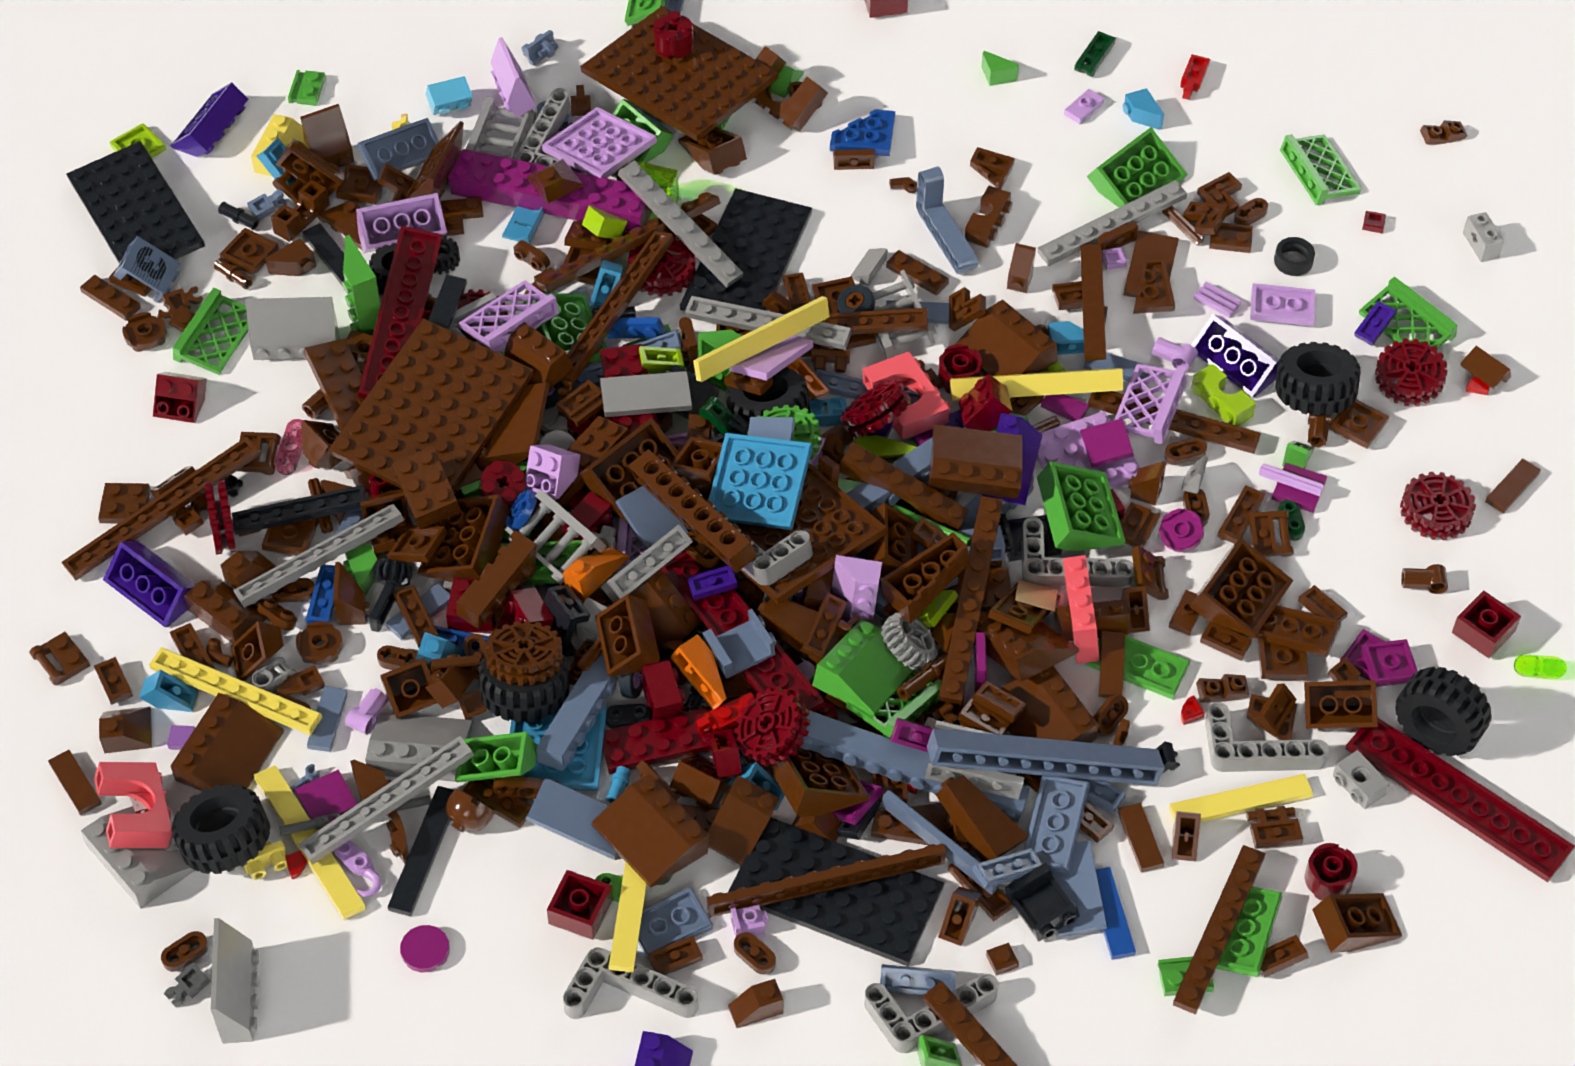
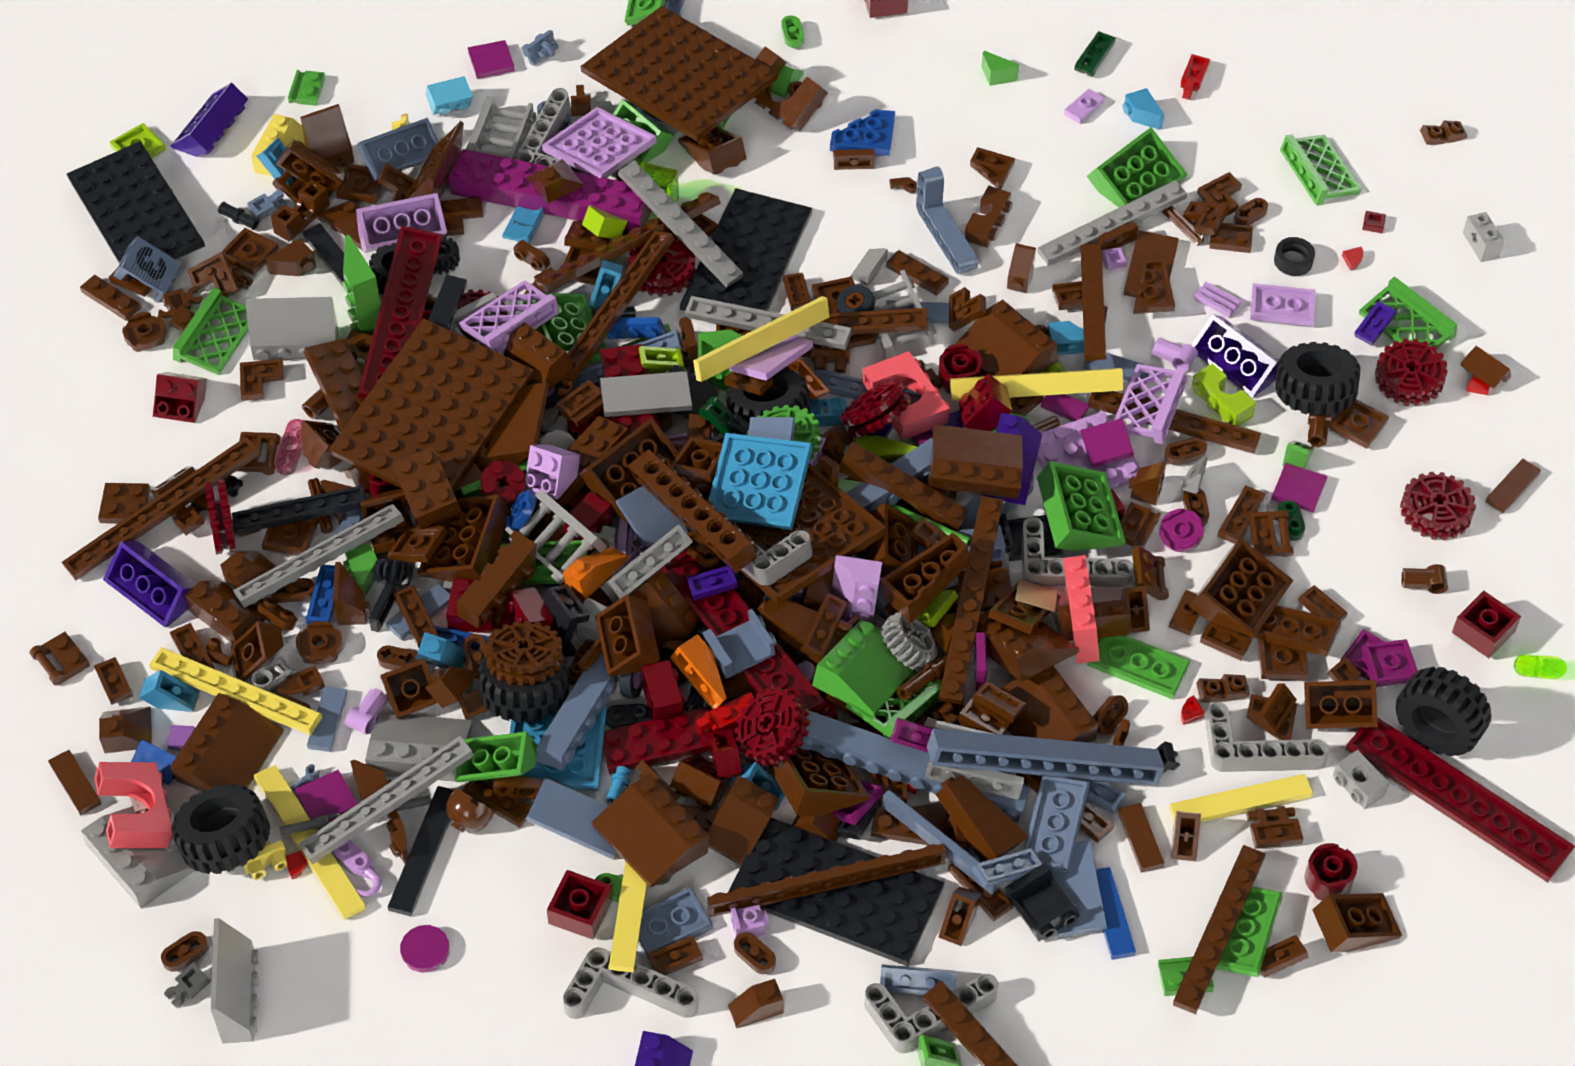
(149, 753): none -> blue slope
(215, 270): none -> reddish brown plate
(255, 373): none -> reddish brown plate
(455, 660): reddish brown plate -> none
(491, 59): none -> magenta tile
(511, 80): lavender slope -> none
(673, 35): dark red brick -> none
(777, 303): reddish brown plate -> none
(792, 31): none -> bright green plate
(1002, 959): reddish brown plate -> none
(1111, 664): reddish brown tile -> none
(1291, 479): lavender axle -> none
(1353, 257): none -> red tile

